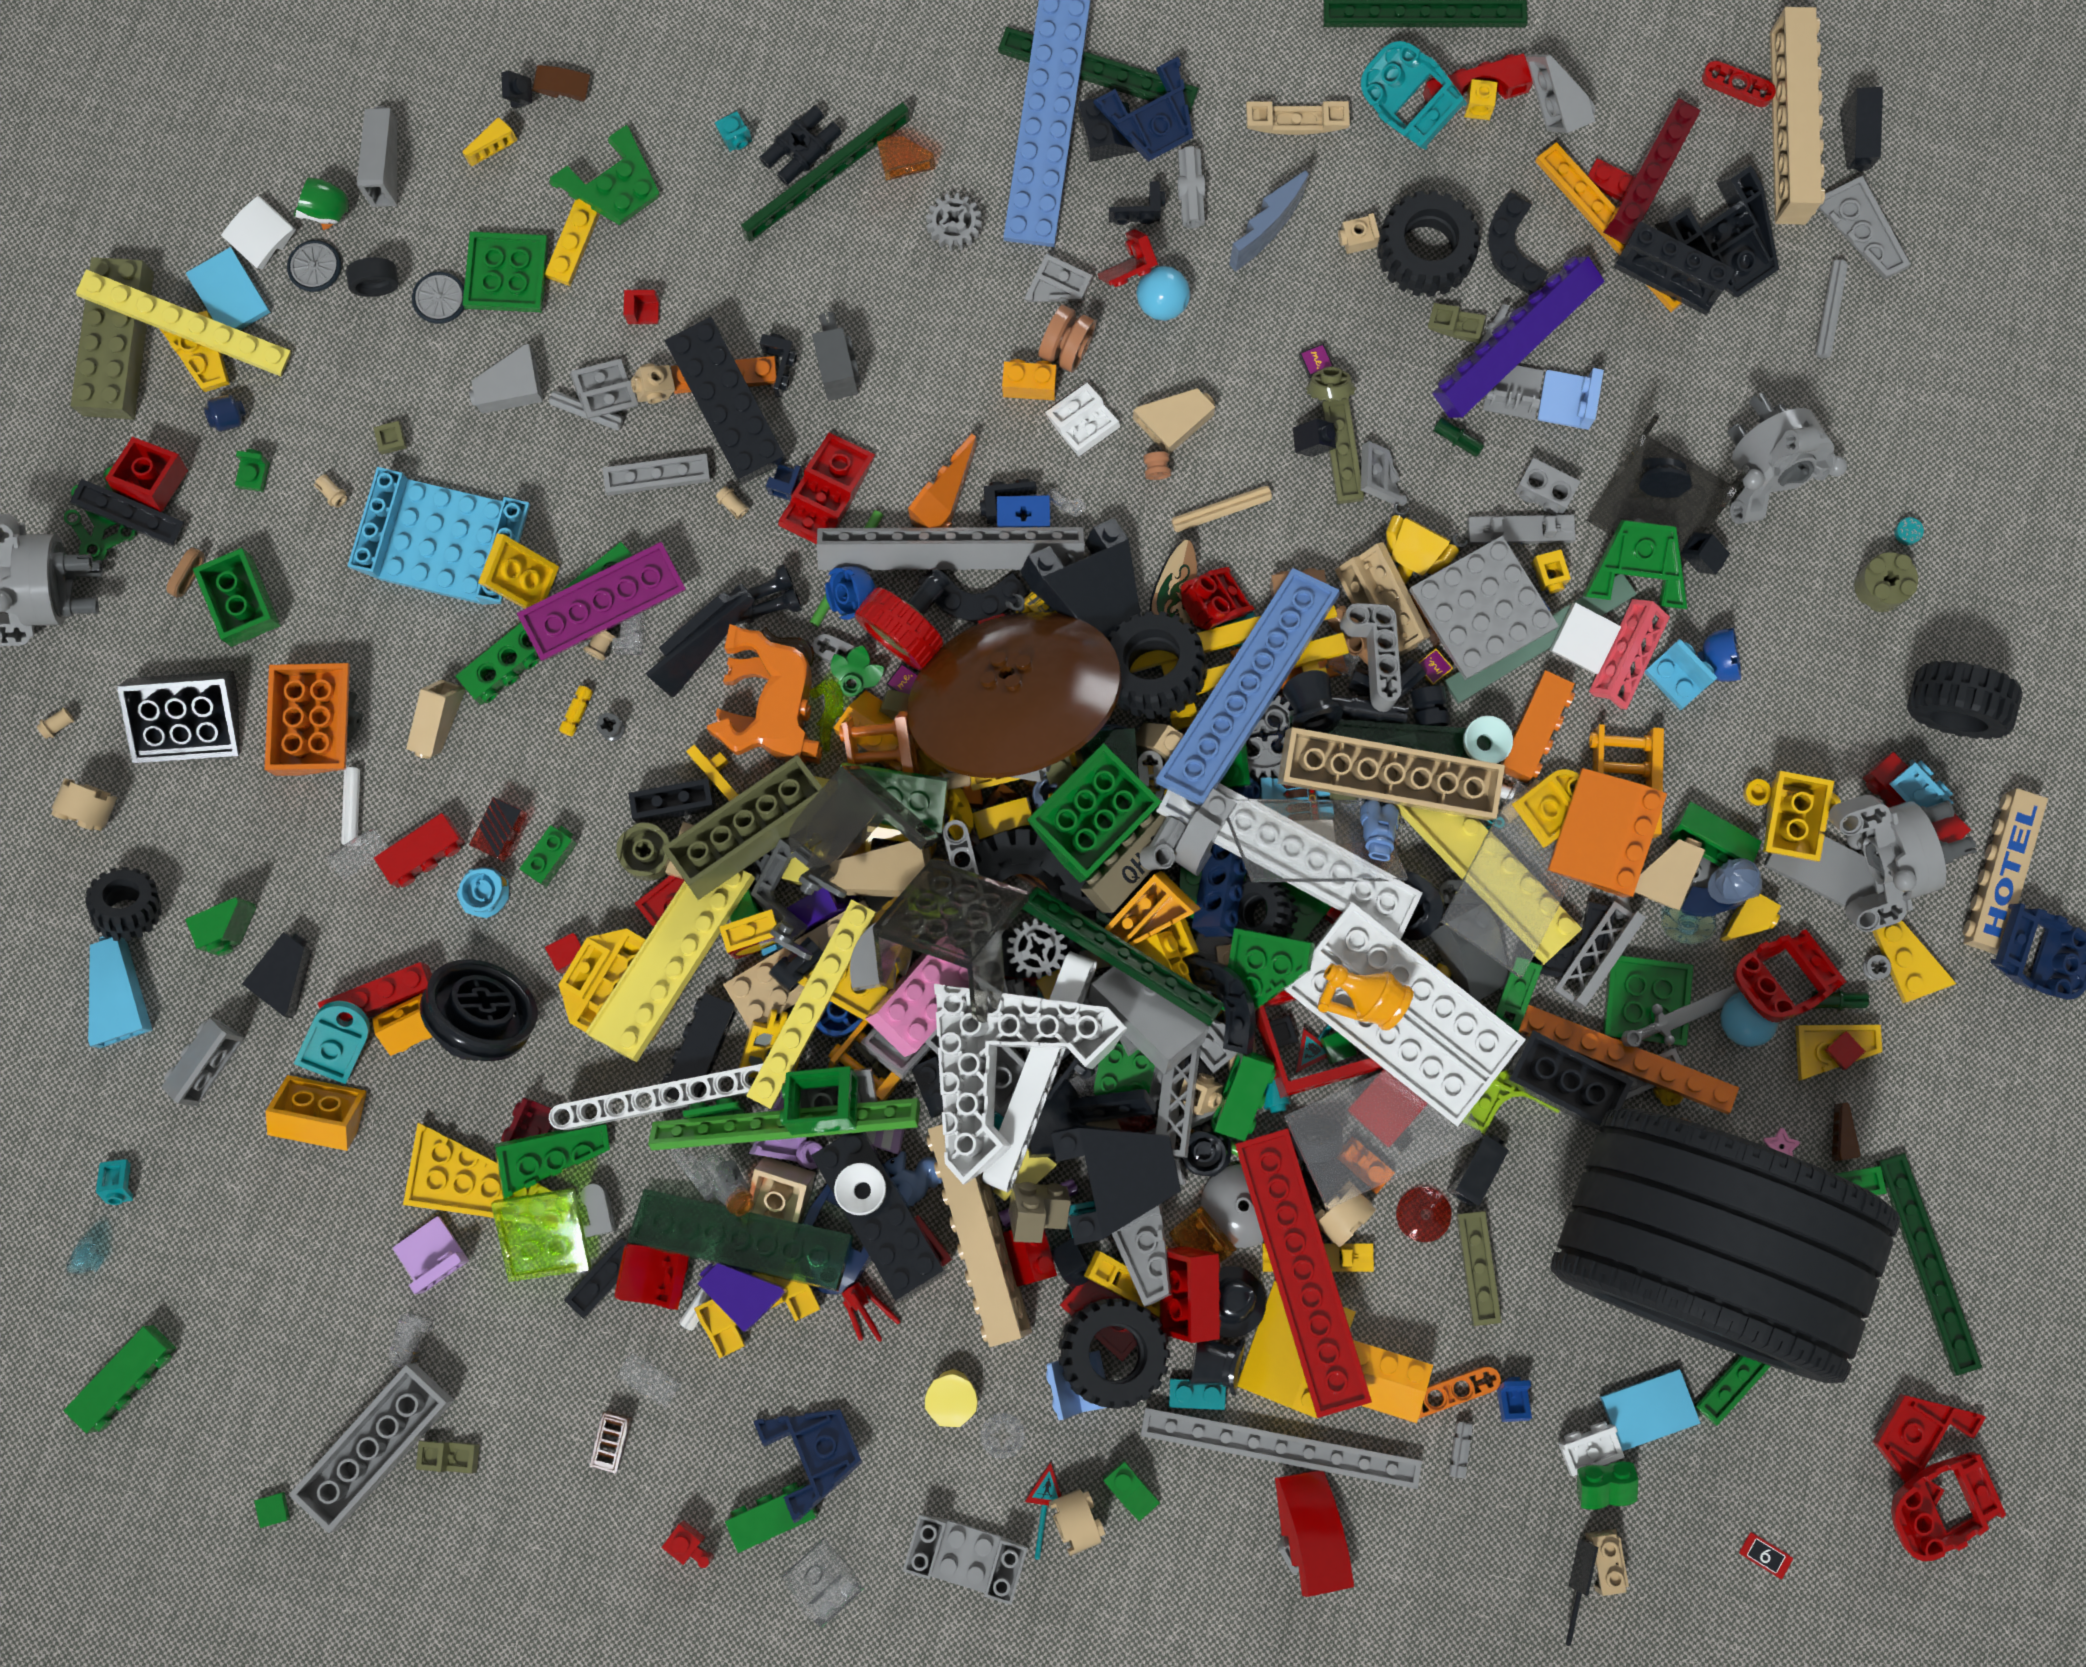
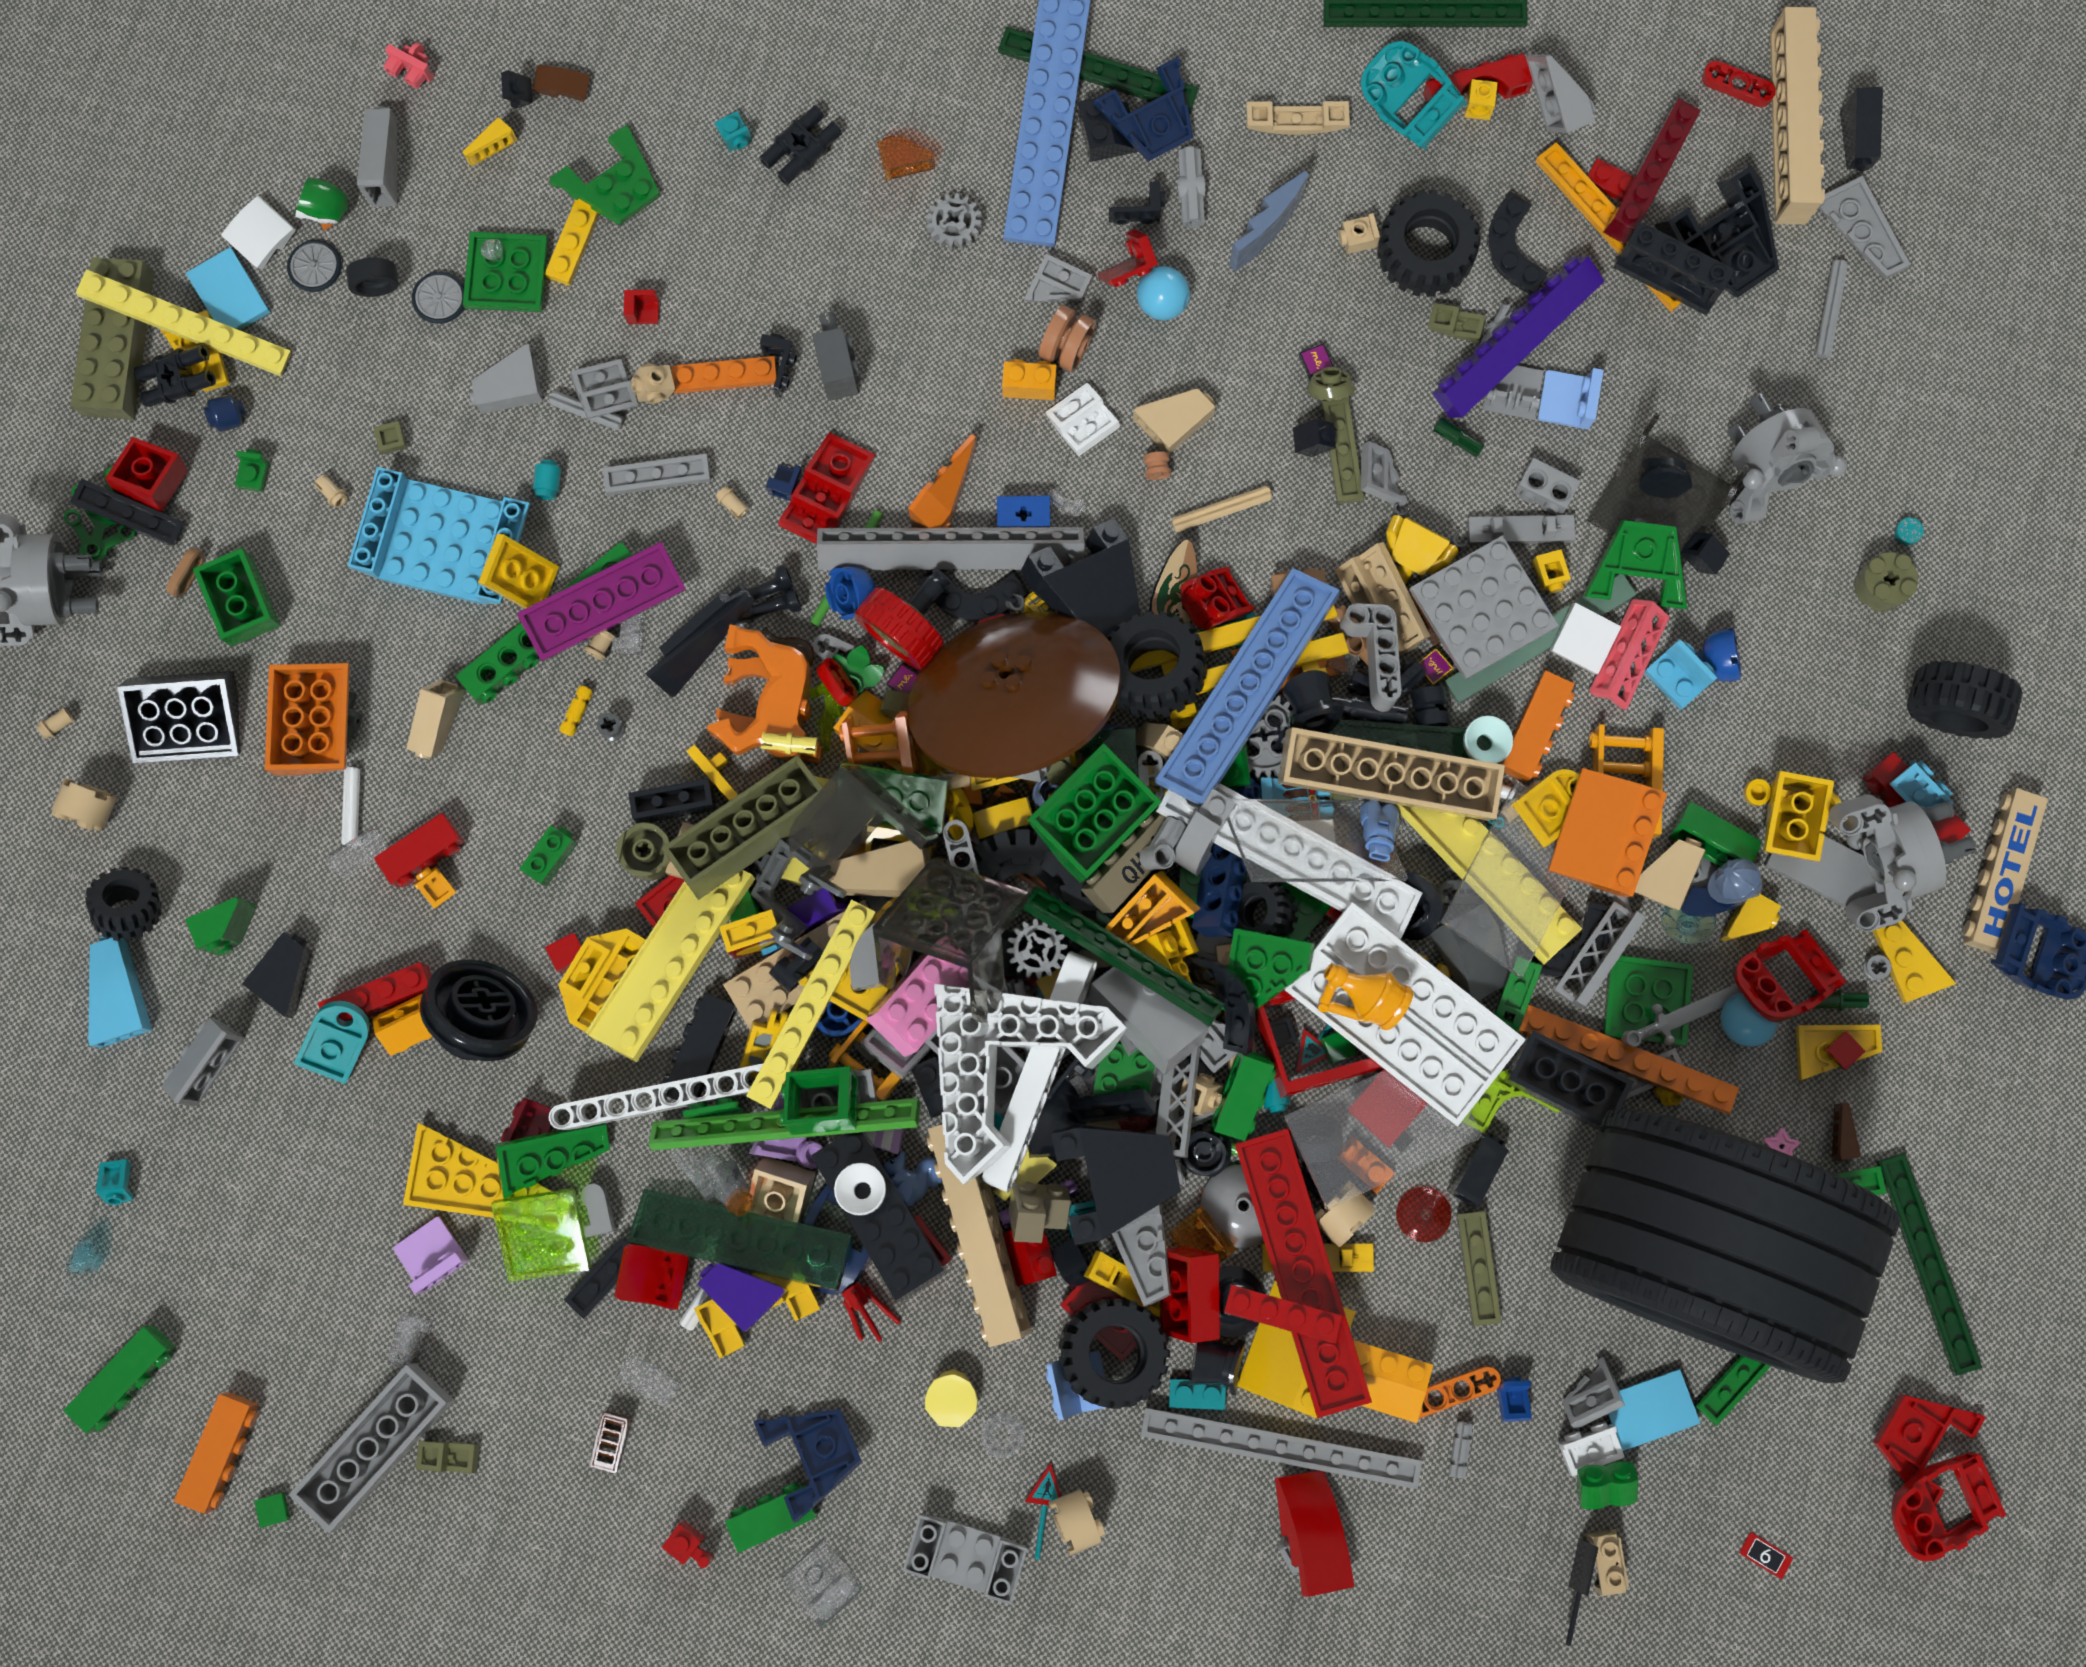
(174, 376): none -> black pin
(216, 1453): none -> orange brick
(315, 1112): light orange slope -> none
(412, 60): none -> coral hips
(434, 886): none -> light orange bracket
(483, 892): medium azure hat -> none
(492, 249): none -> clear hinge
(499, 829): brick -> none
(546, 480): none -> teal brick
(725, 400): black brick -> none
(789, 743): none -> light yellow pin
(825, 172): dark green tile -> none
(837, 682): none -> red beam
(998, 488): black bracket -> none
(1130, 1490): green slope -> none
(1283, 1314): none -> red arch
(1593, 1396): none -> light grey wing

